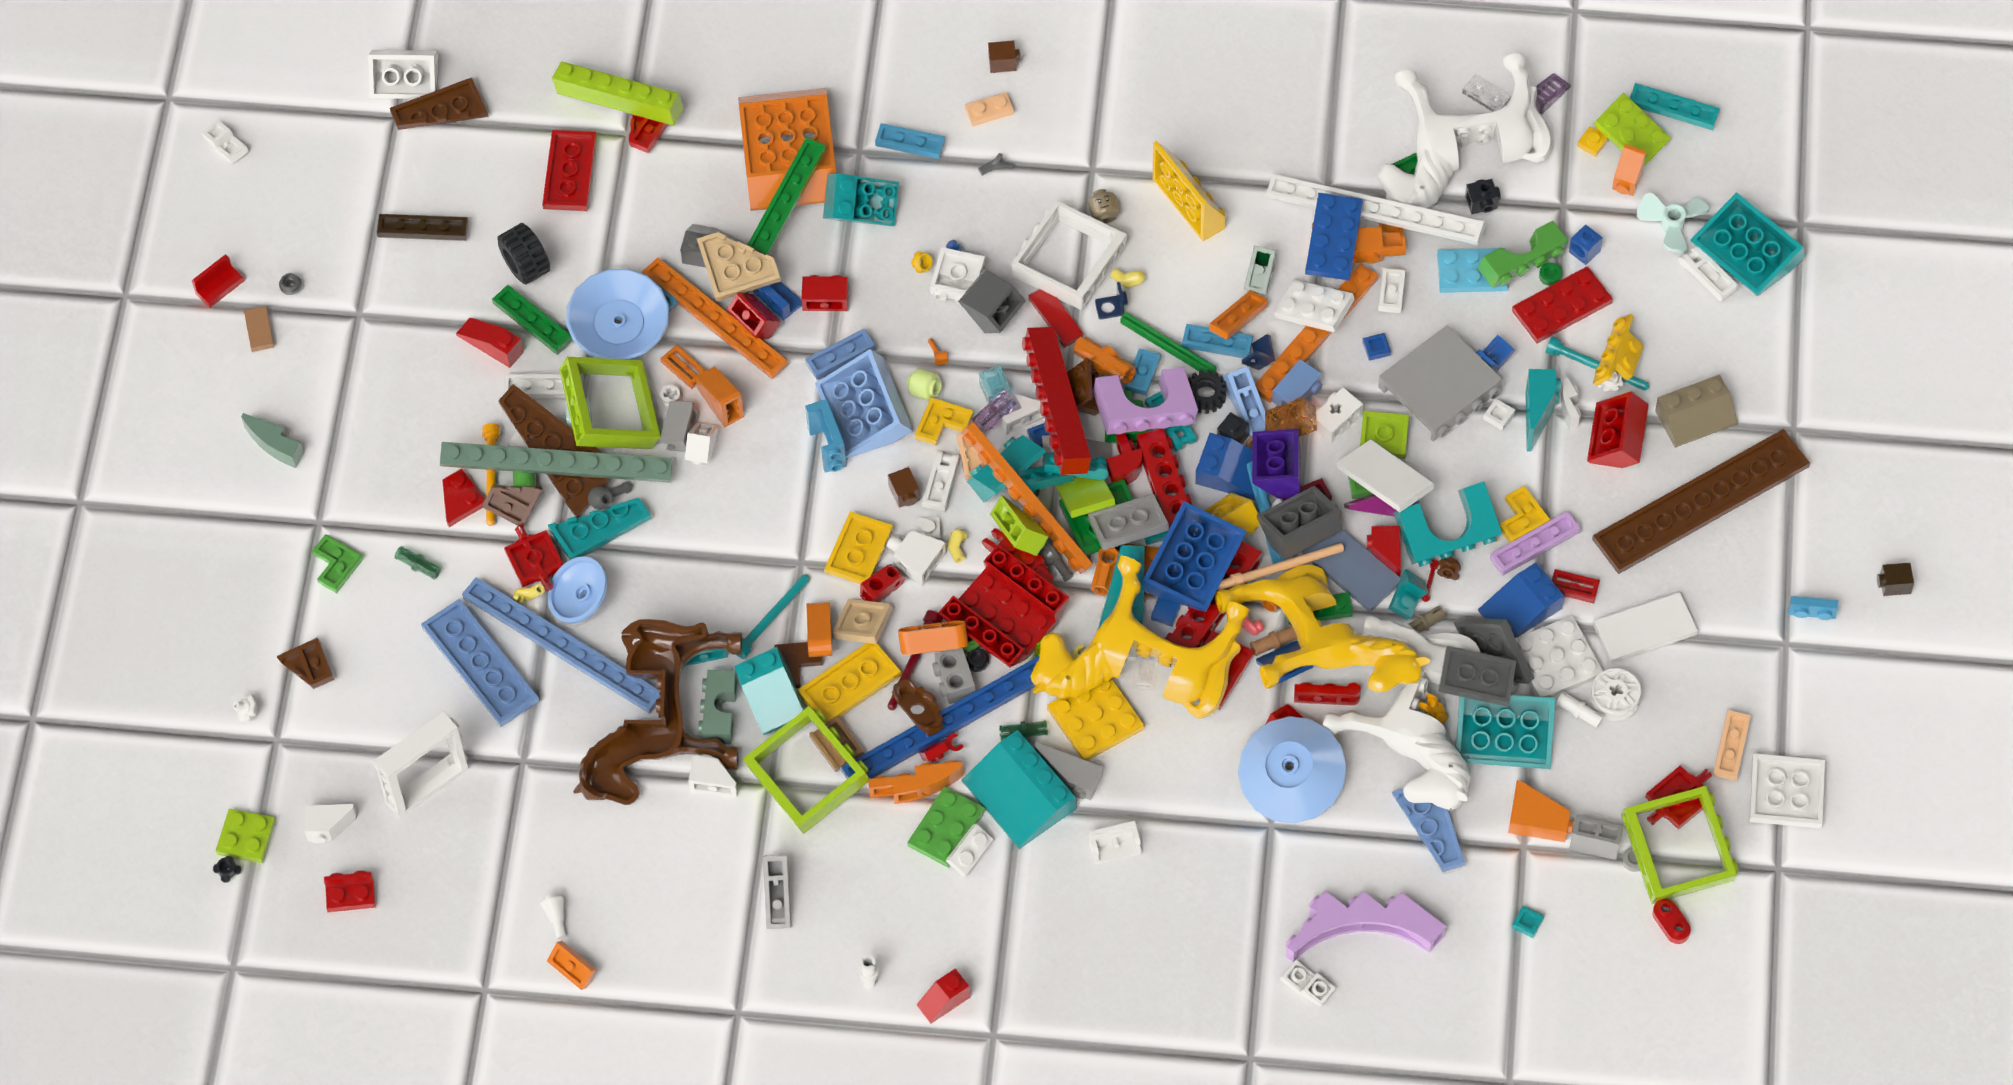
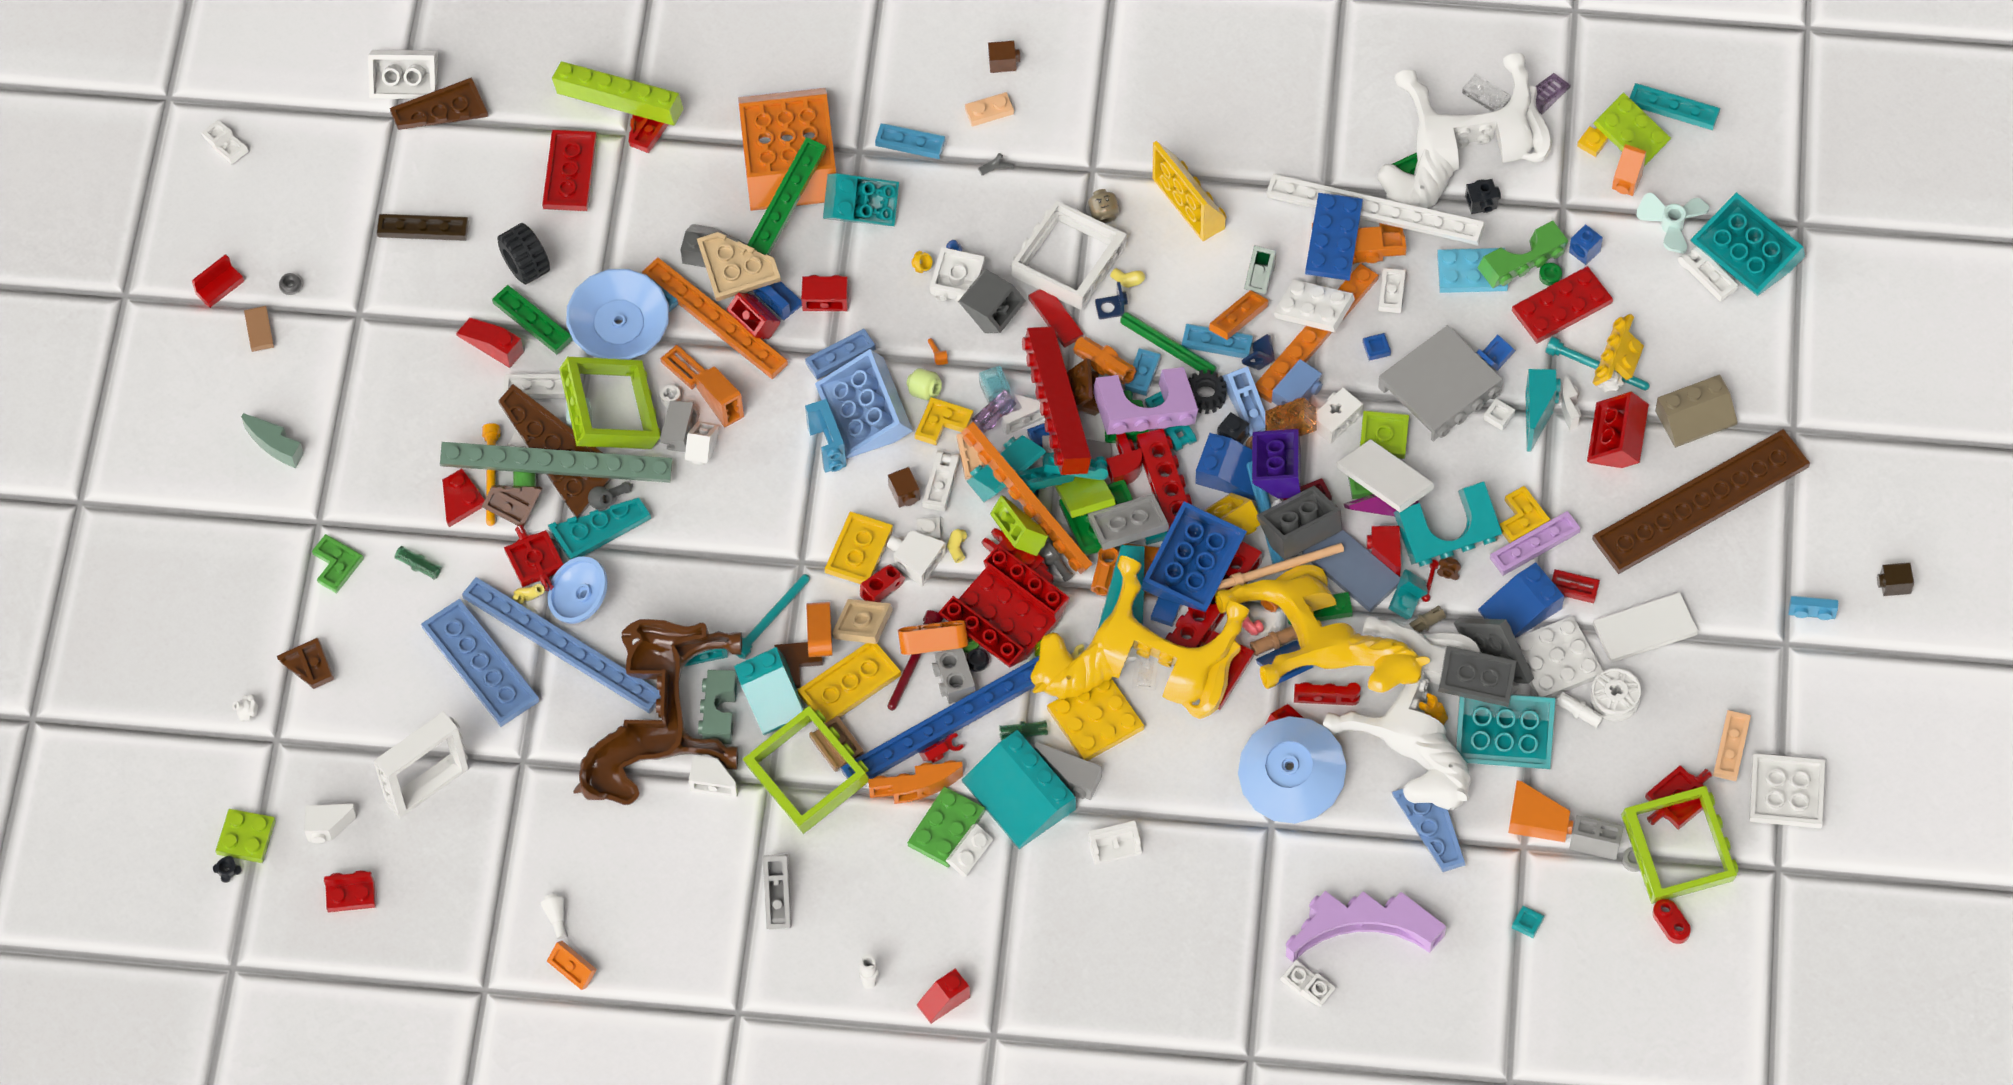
(908, 695): reddish brown piece -> none

